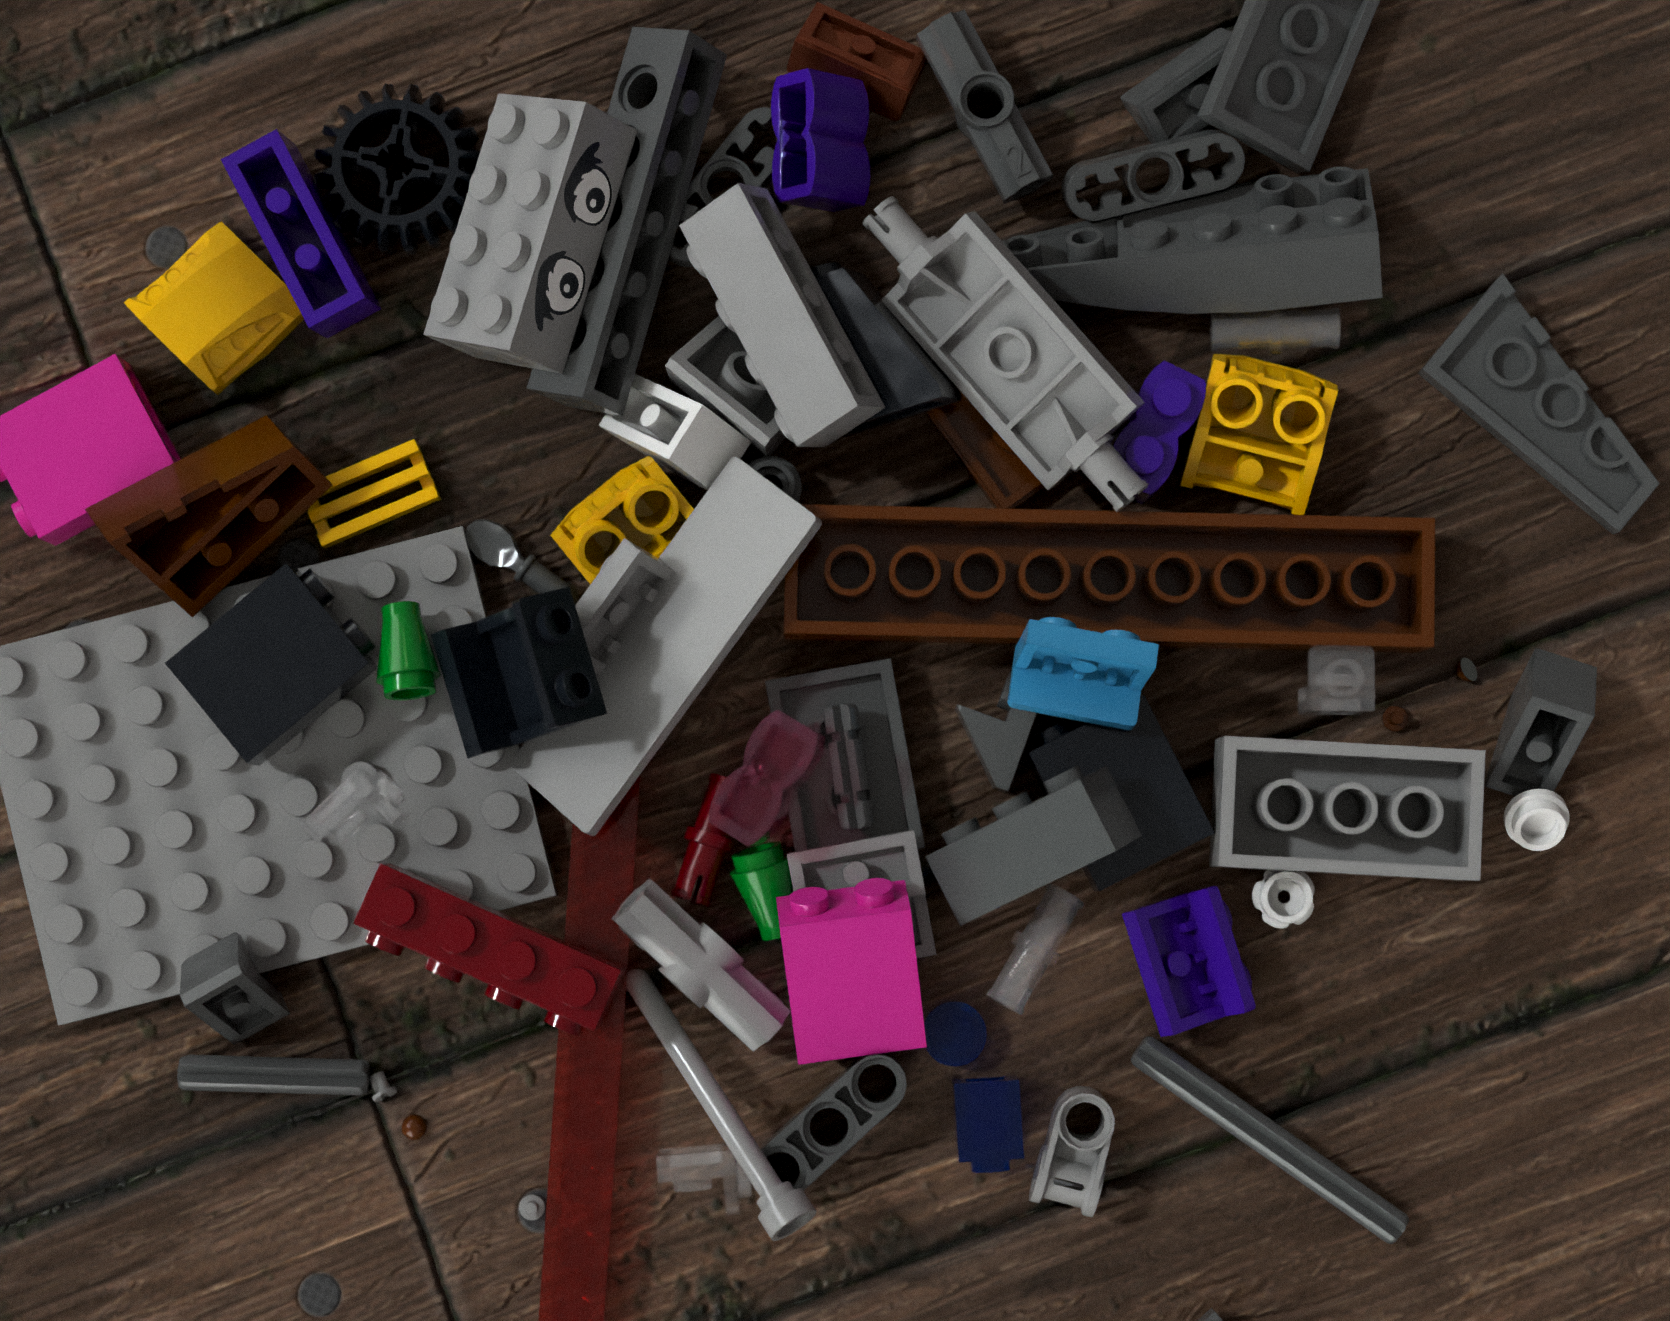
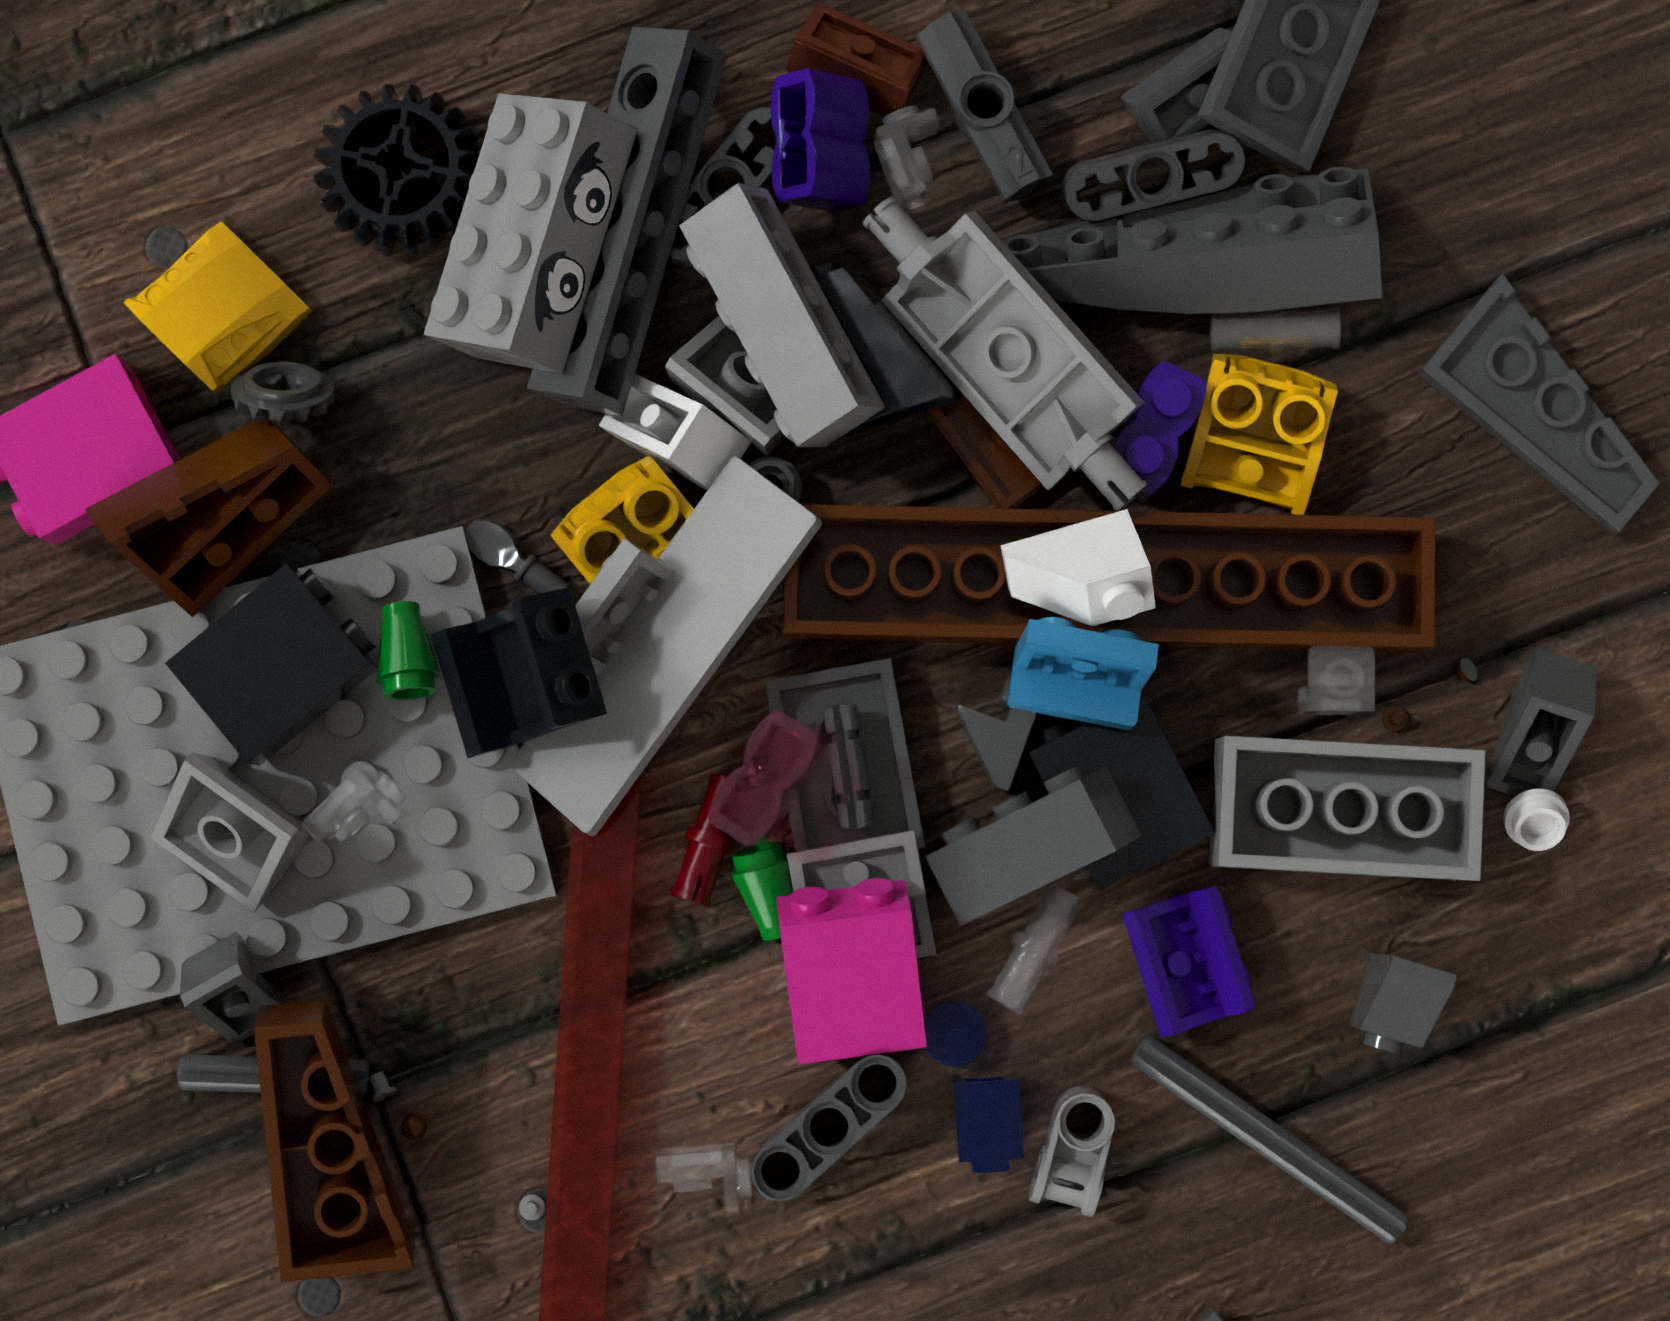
(228, 830): none -> light grey slope
(282, 392): none -> dark grey gear
(301, 234): dark purple brick -> none
(325, 1164): none -> reddish brown wedge
(409, 450): yellow tile -> none
(489, 946): dark red brick -> none
(701, 965): light grey piece -> none
(781, 1206): light grey piece -> none
(906, 167): none -> clear bracket
(1083, 570): none -> white slope
(1282, 914): white plate -> none
(1399, 1002): none -> dark grey slope

